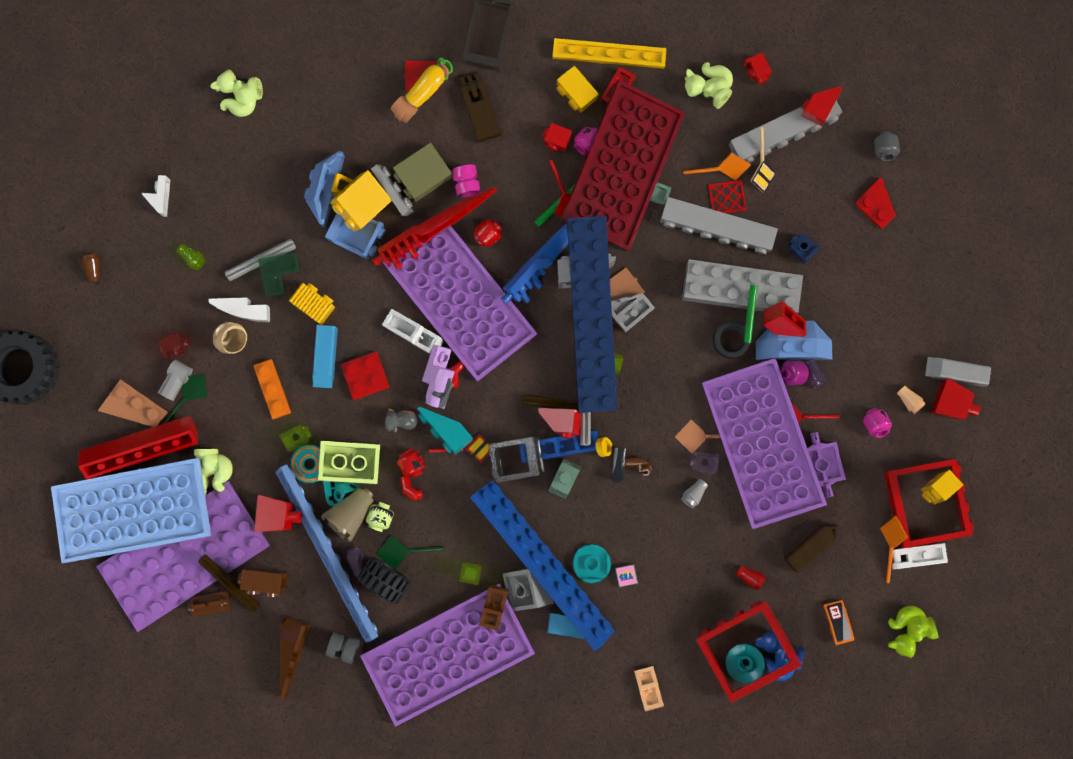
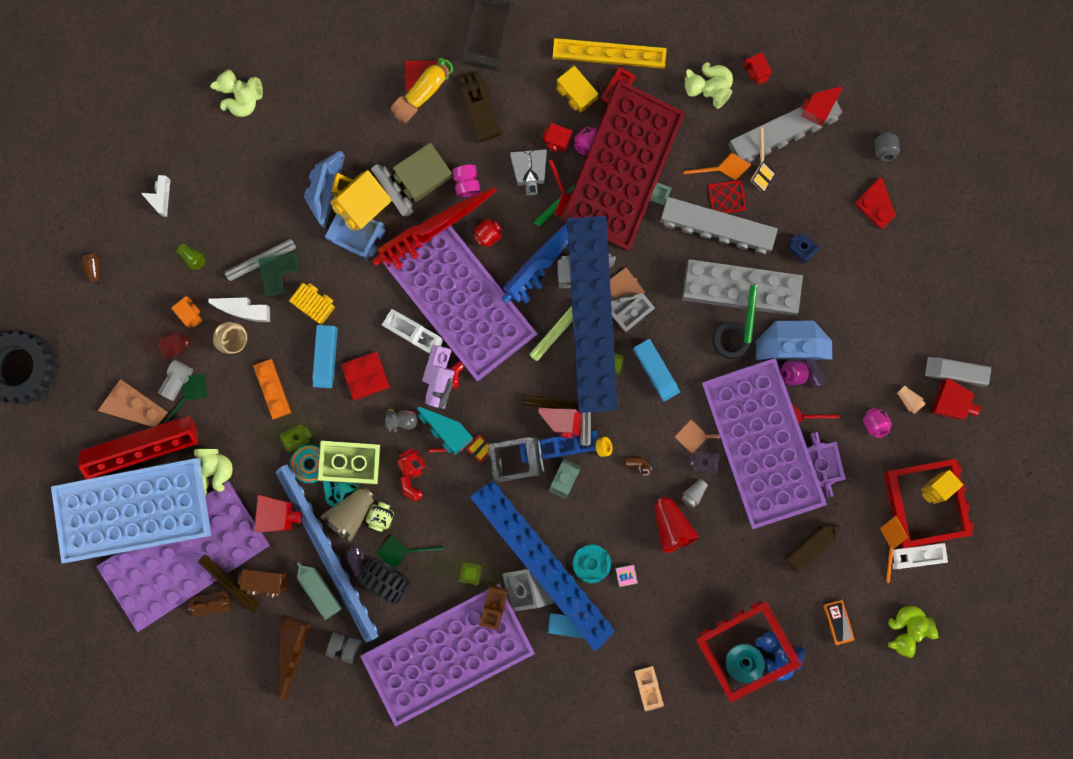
(187, 312): none -> orange brick
(318, 591): none -> sand green piece
(529, 169): none -> light grey torso
(552, 335): none -> yellowish green axle
(618, 464): black bar -> none
(656, 370): none -> dark azure piece
(673, 526): none -> red cone
(751, 577): red cone -> none
(784, 320): red slope -> none

